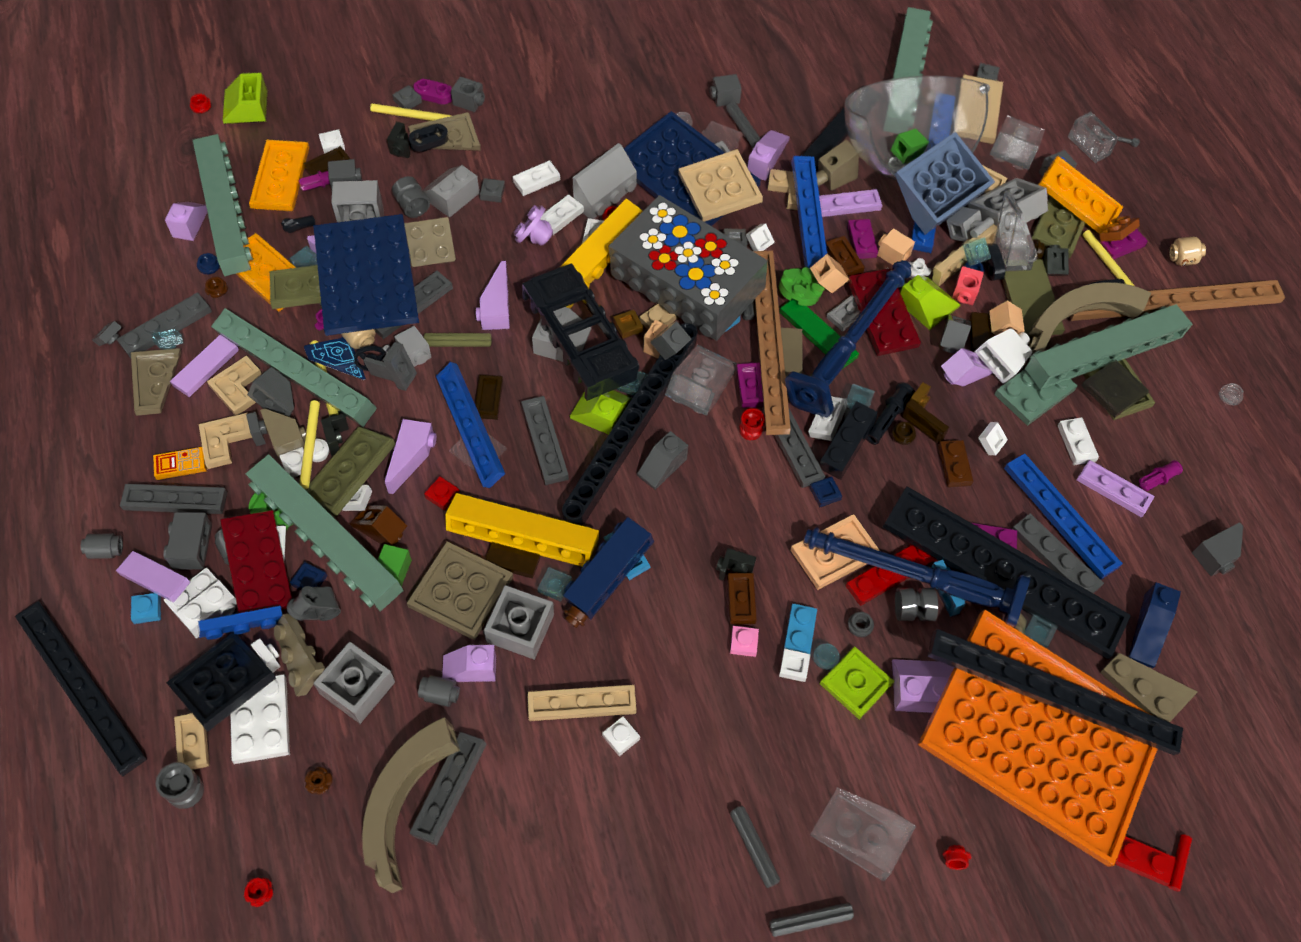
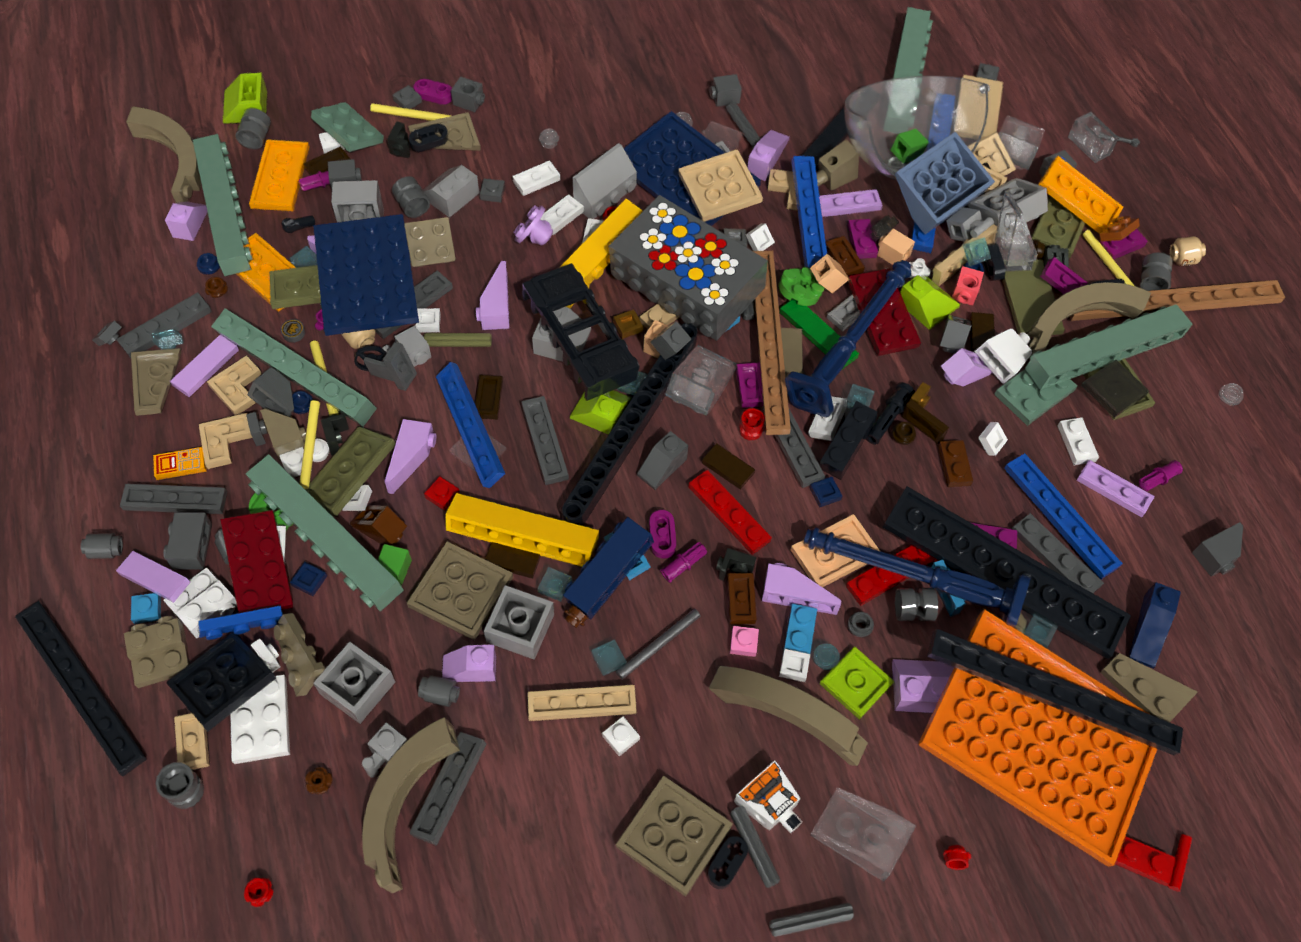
(157, 651): none -> dark tan plate
(162, 129): none -> dark tan arch
(200, 103): red plate -> none
(253, 128): none -> dark grey wheel
(293, 330): none -> tile
(301, 402): none -> dark blue plate
(314, 604): dark grey piece -> none
(336, 355): dark blue sticker -> none
(347, 126): none -> sand green plate
(383, 746): none -> light grey brick
(429, 320): none -> white plate
(549, 138): none -> clear plate
(608, 657): none -> clear light blue plate
(657, 644): none -> flat silver bar
(662, 535): none -> magenta plate
(674, 835): none -> dark tan plate
(683, 562): none -> magenta axle
(721, 859): none -> black beam
(728, 466): none -> dark brown tile
(730, 512): none -> red plate
(771, 799): none -> torso
(788, 586): none -> lavender slope
(792, 705): none -> dark tan arch
(883, 227): none -> clear smoke plate
(995, 154): none -> tan plate
(1006, 317): light nougat brick -> none
(1061, 276): none -> magenta plate
(1156, 272): none -> dark grey wheel

